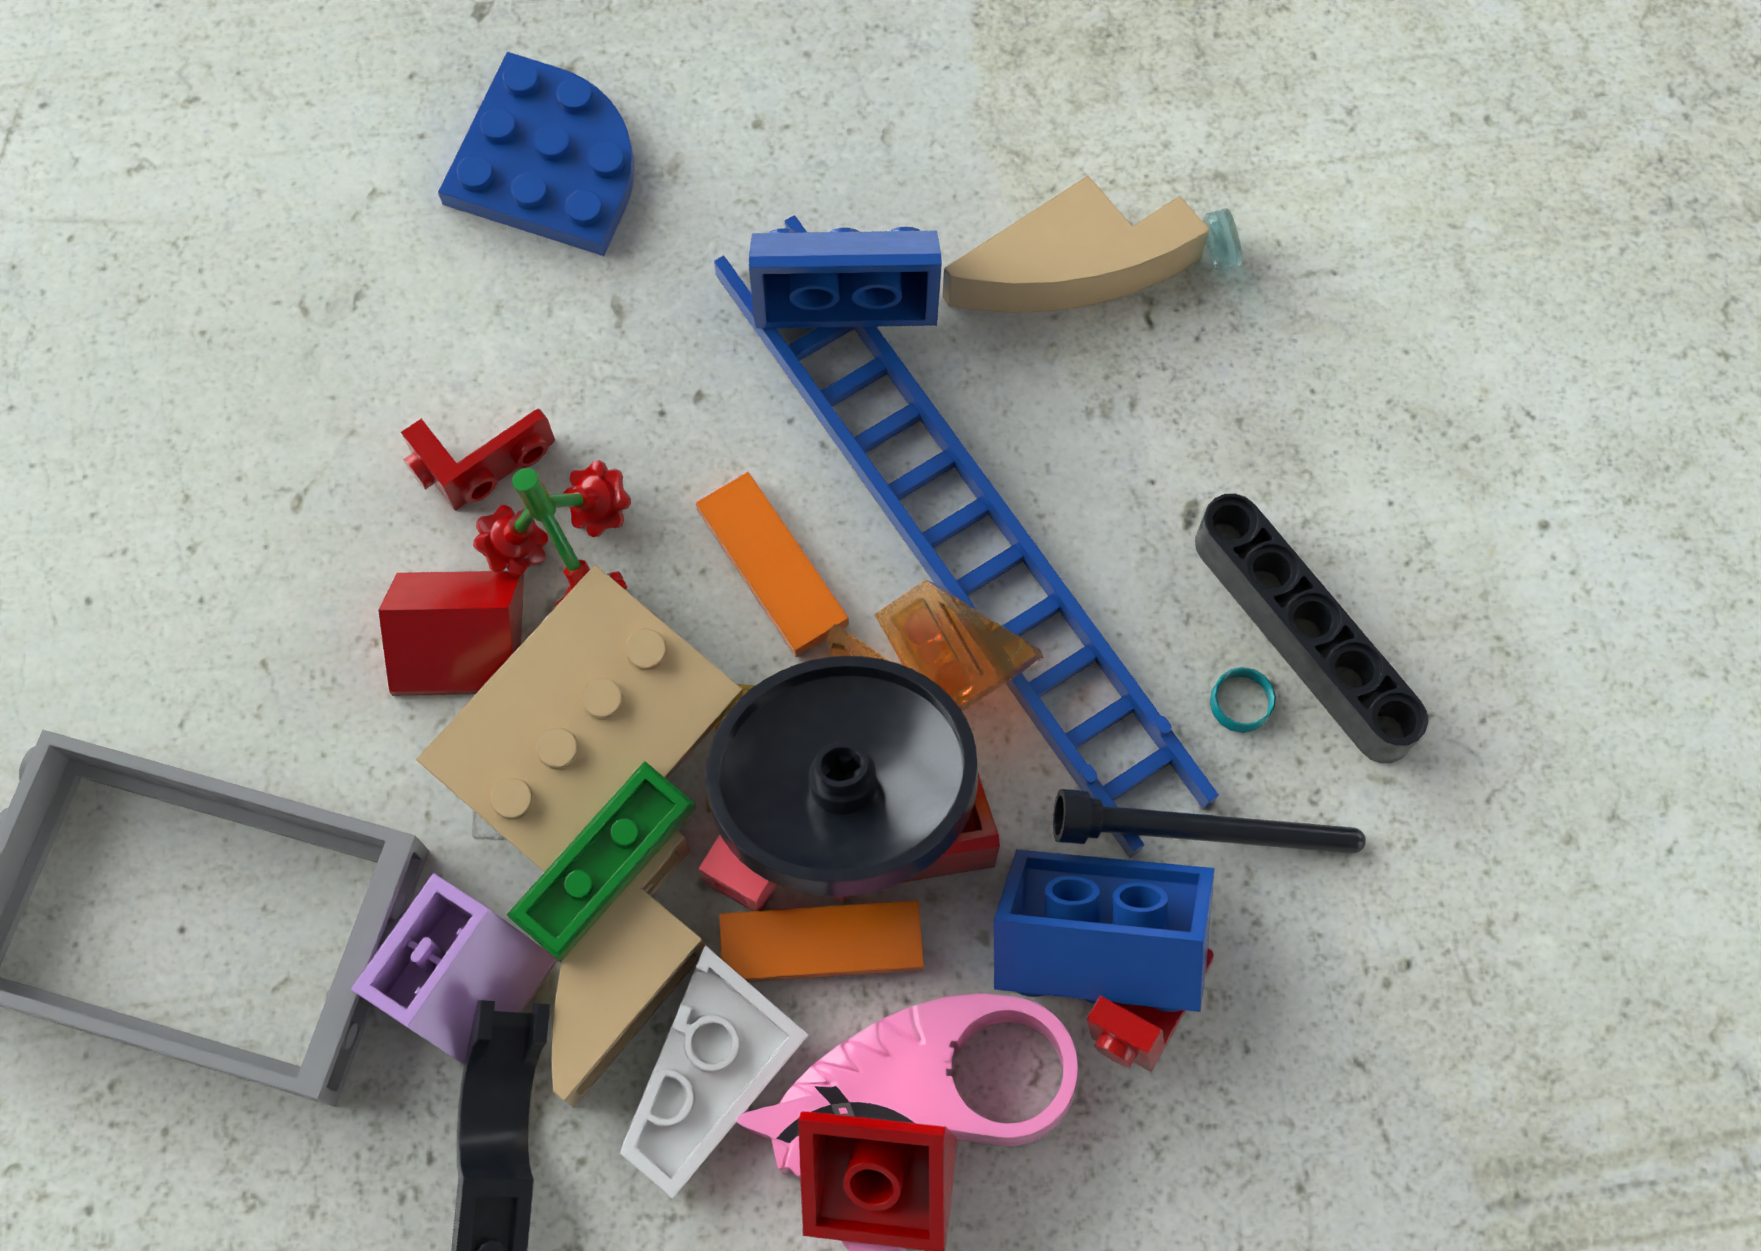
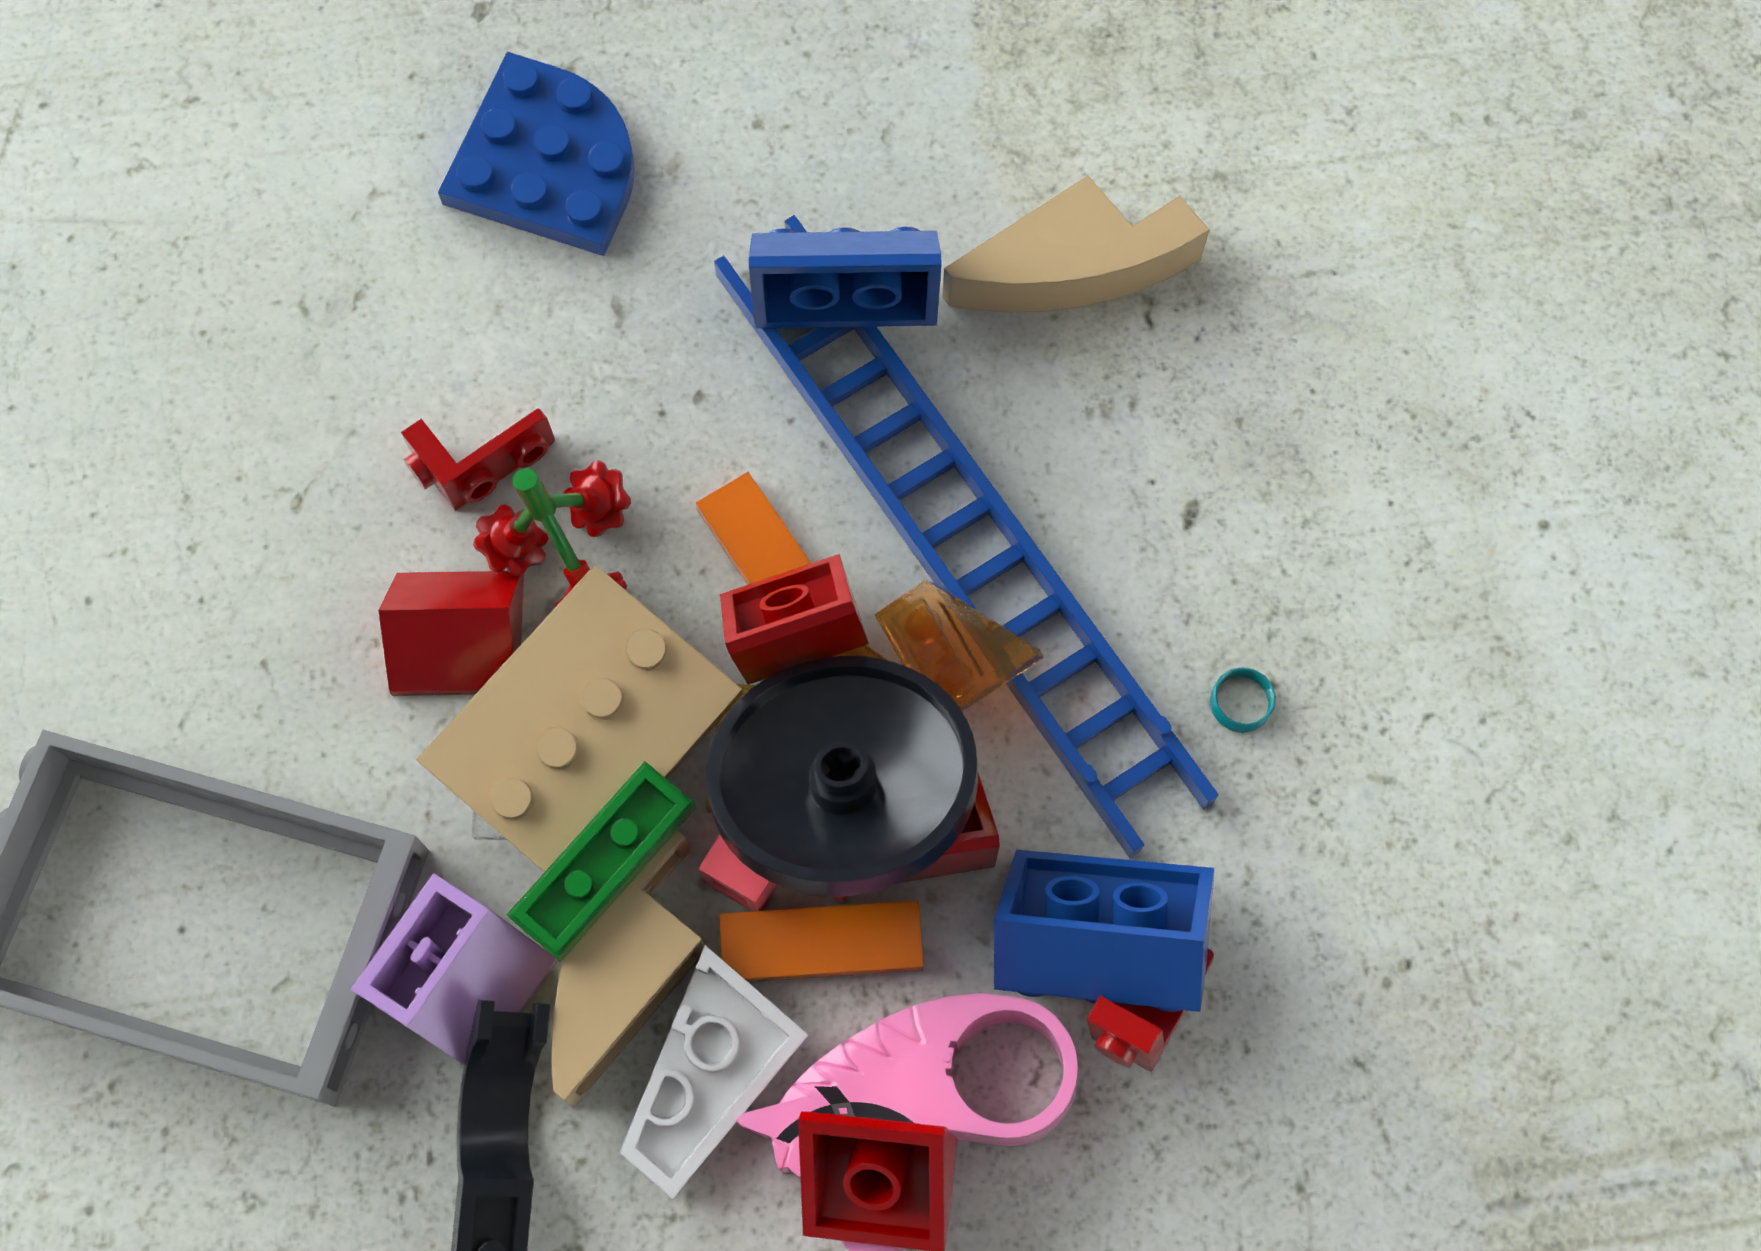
(791, 619): none -> red slope
(1082, 817): black piece -> none
(1223, 240): clear light blue tile -> none
(1310, 657): black beam -> none

